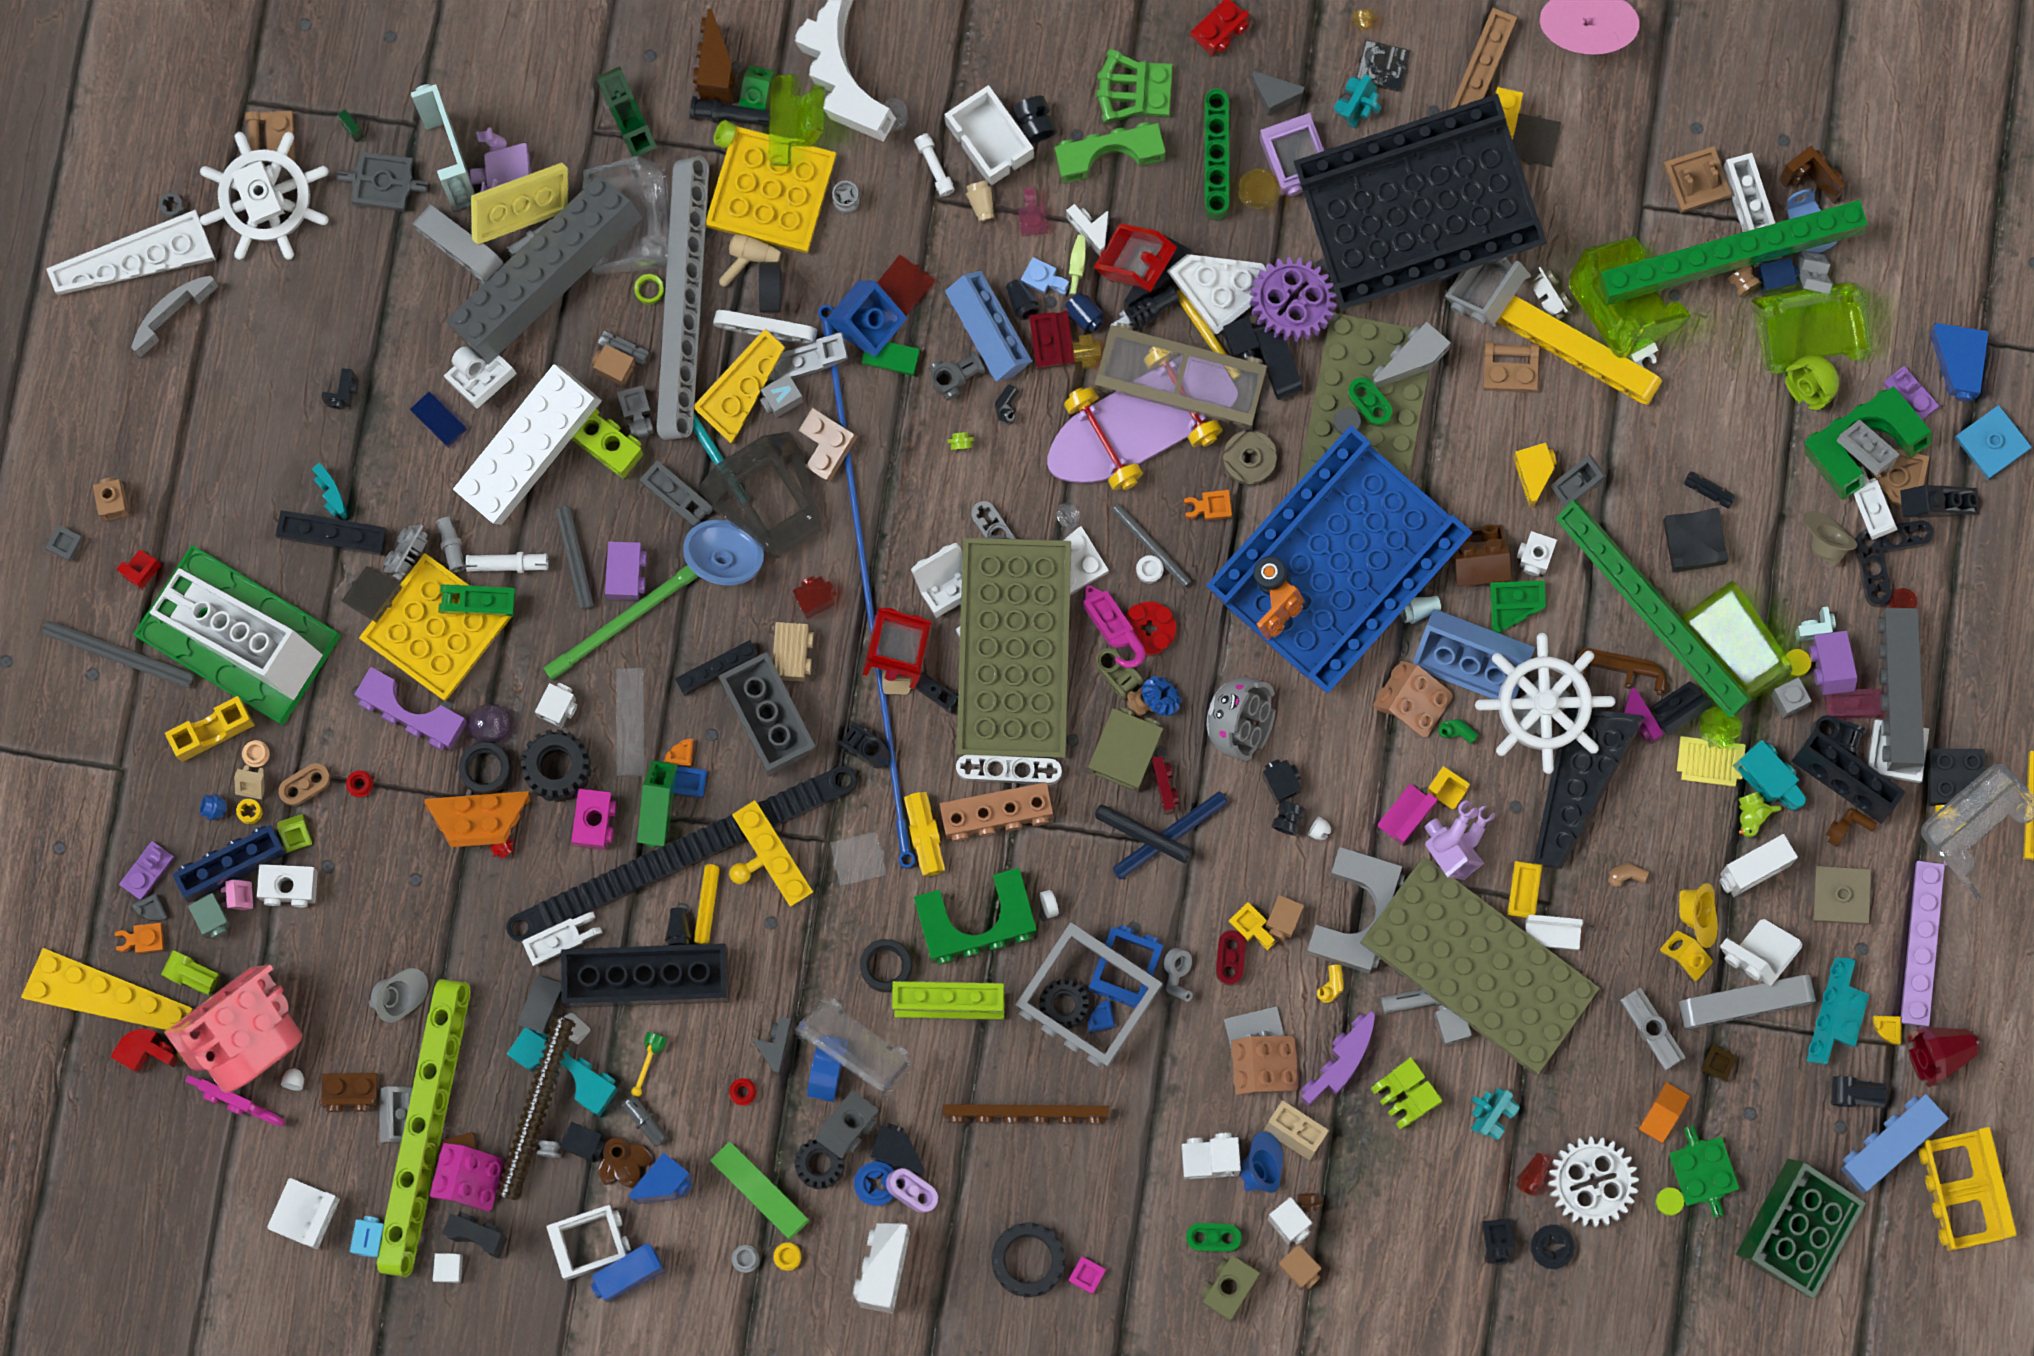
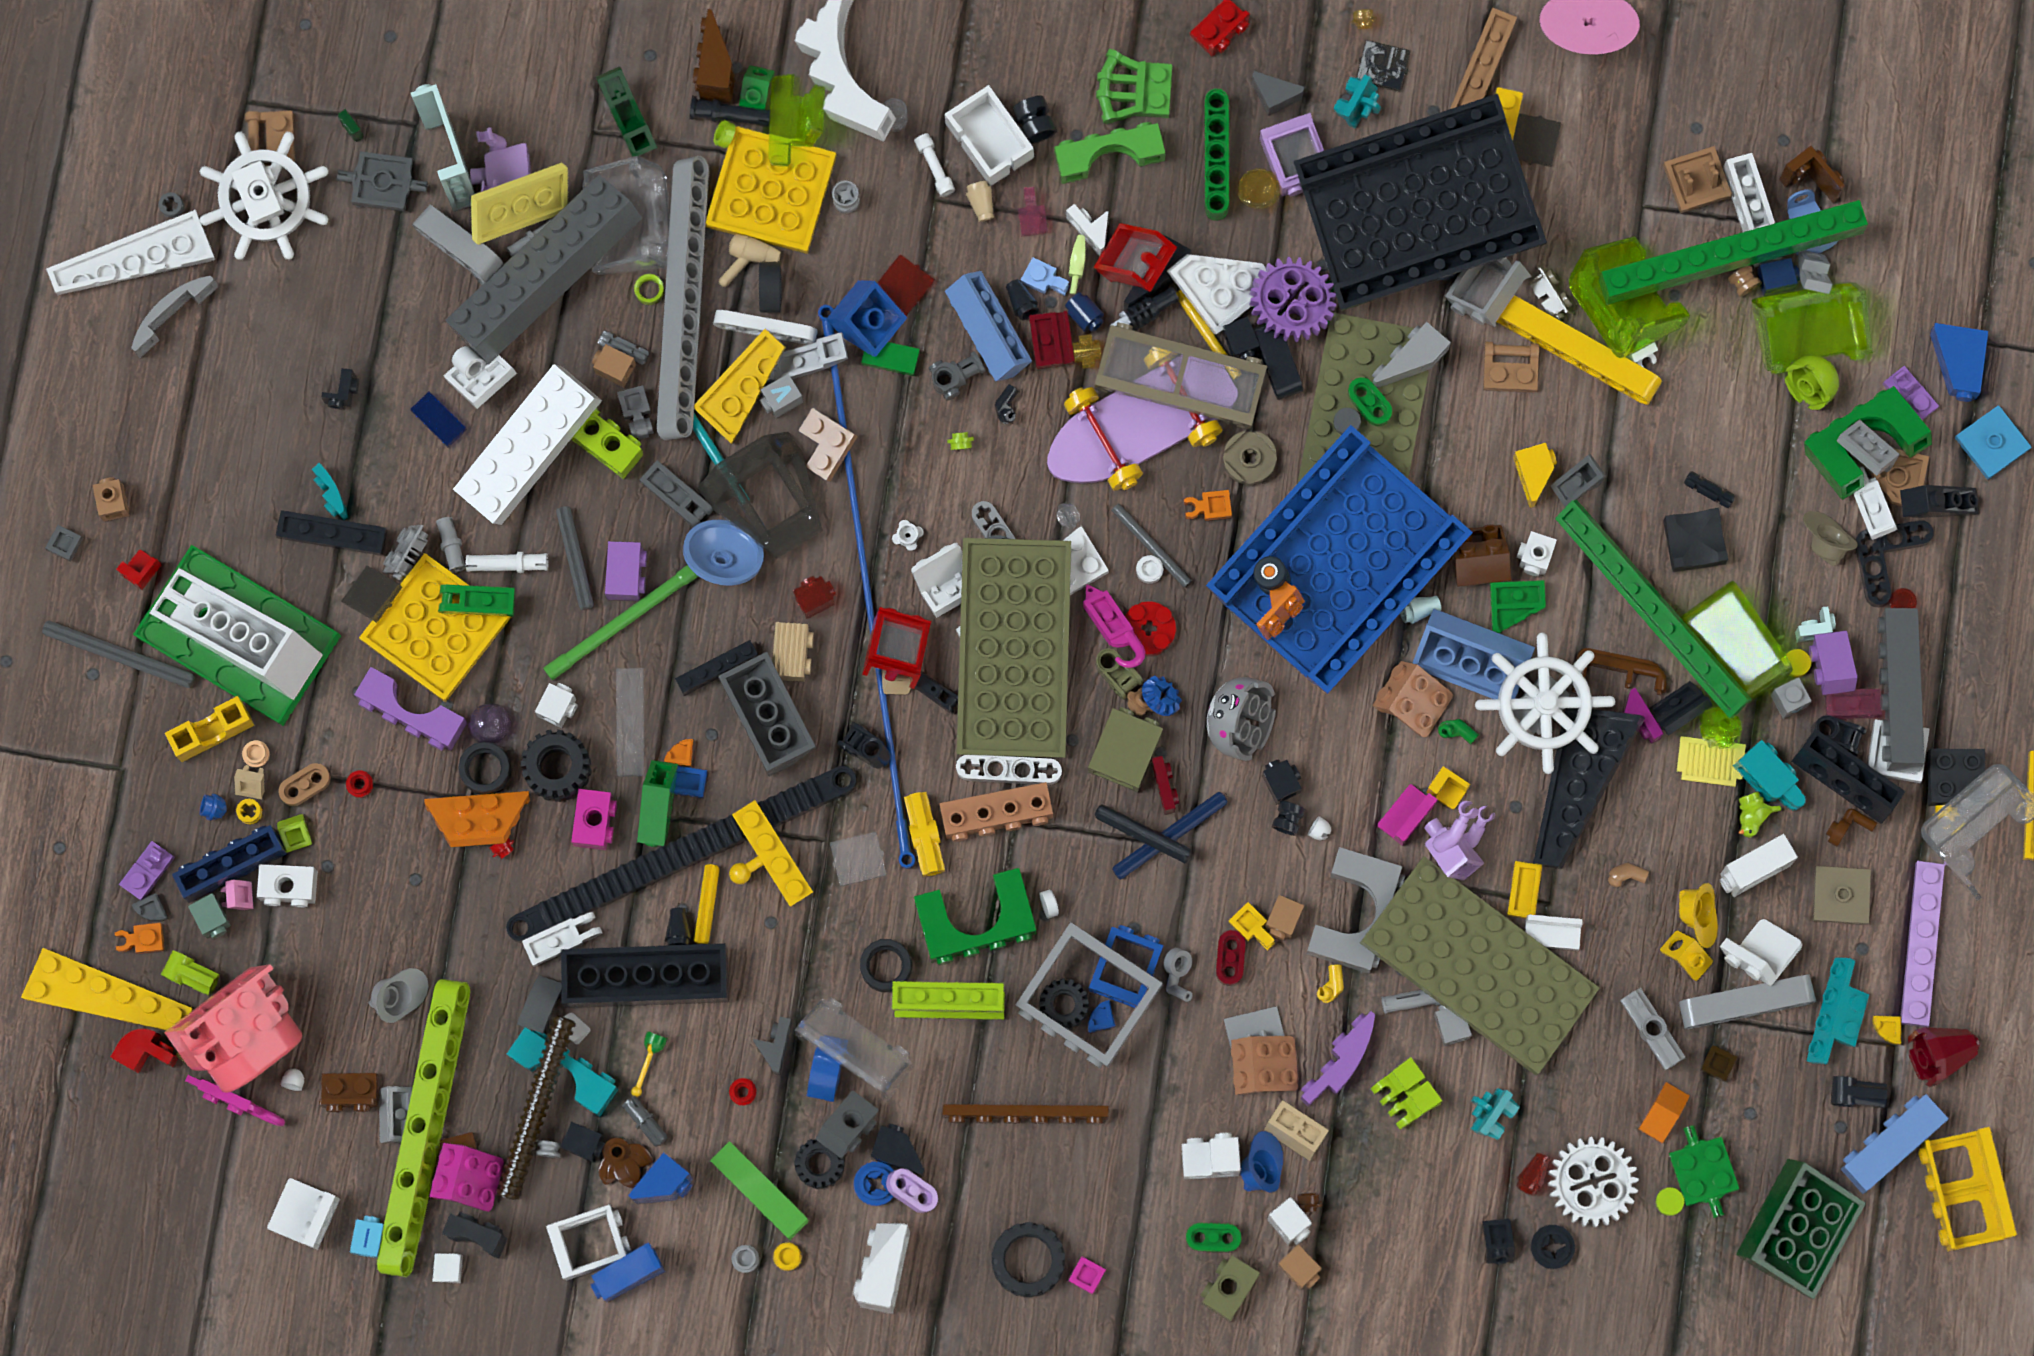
(904, 528): none -> white plate

